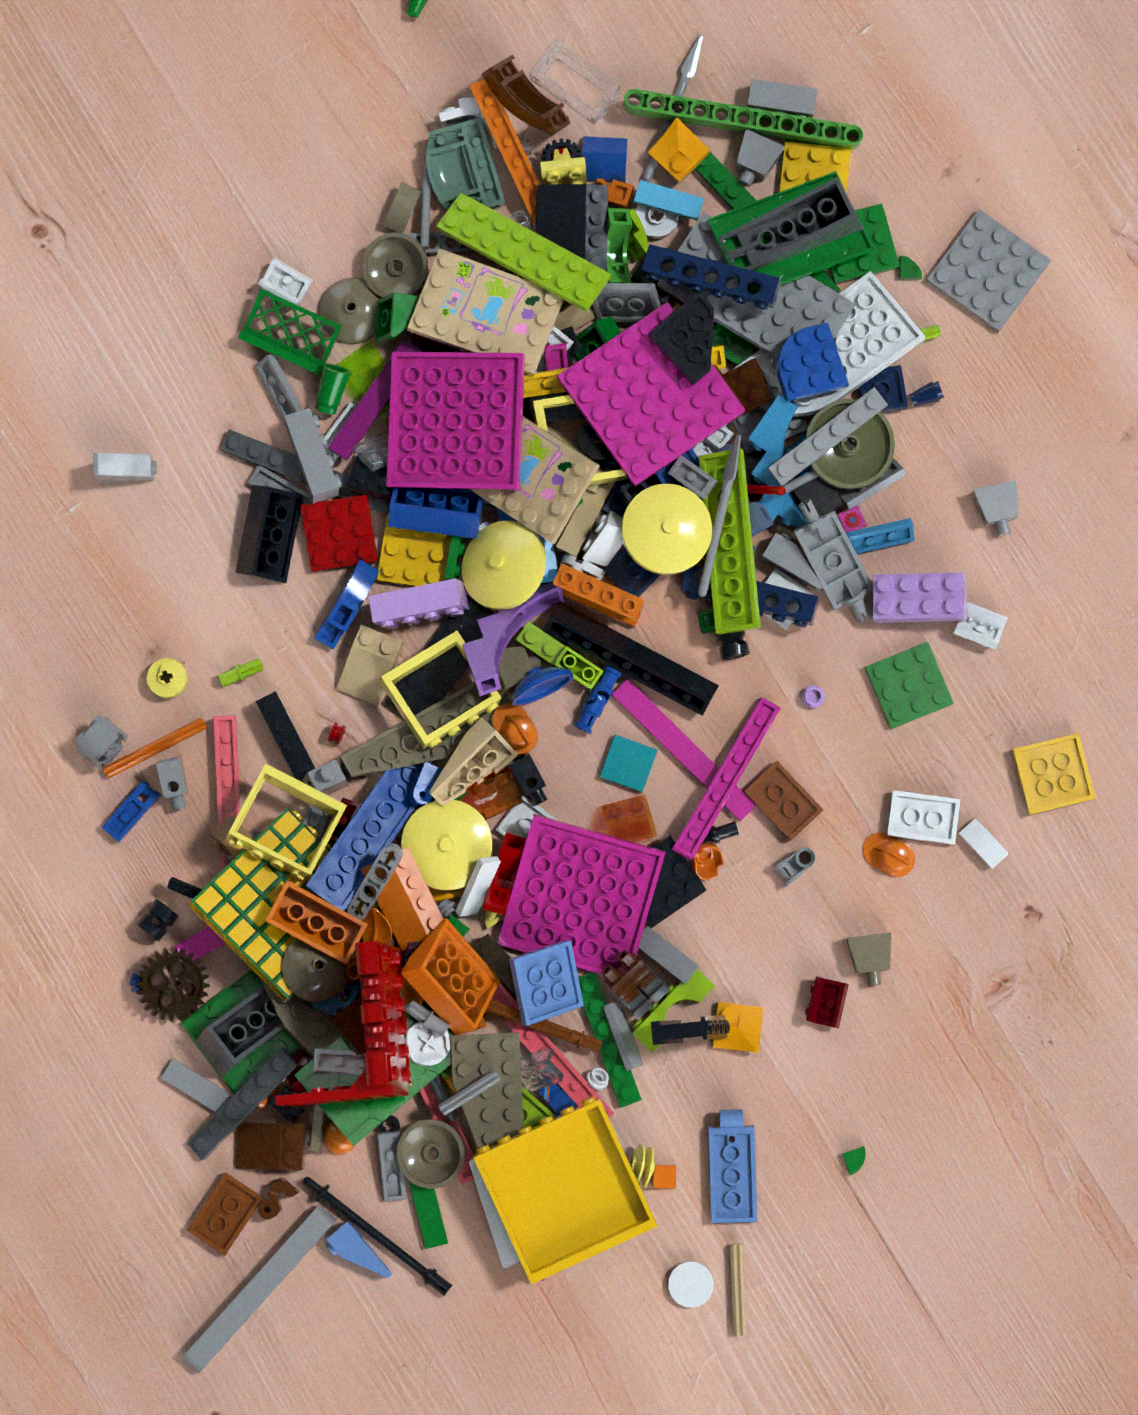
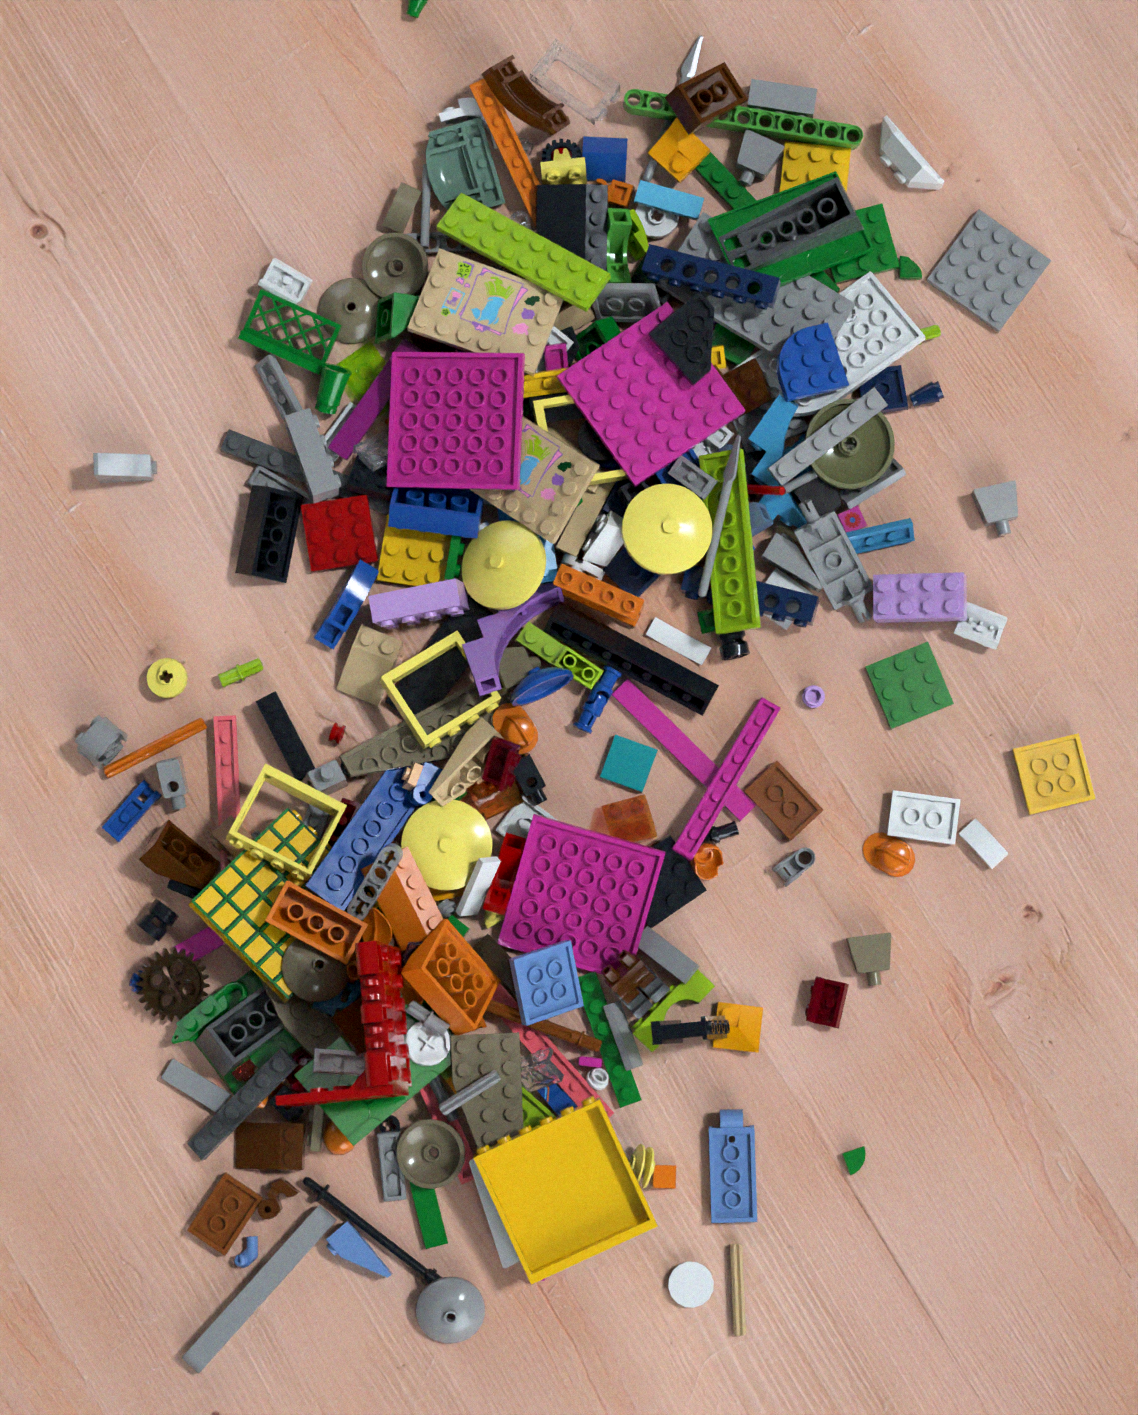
(178, 857): none -> reddish brown slope
(206, 1013): none -> green plate
(245, 1071): none -> clear red plate
(249, 1254): none -> medium blue arm
(411, 776): none -> light nougat plate
(447, 1297): none -> light grey dish
(501, 763): none -> dark red bracket
(590, 1061): none -> dark pink tile
(678, 641): none -> white sticker
(706, 98): none -> reddish brown slope
(905, 159): none -> white wedge

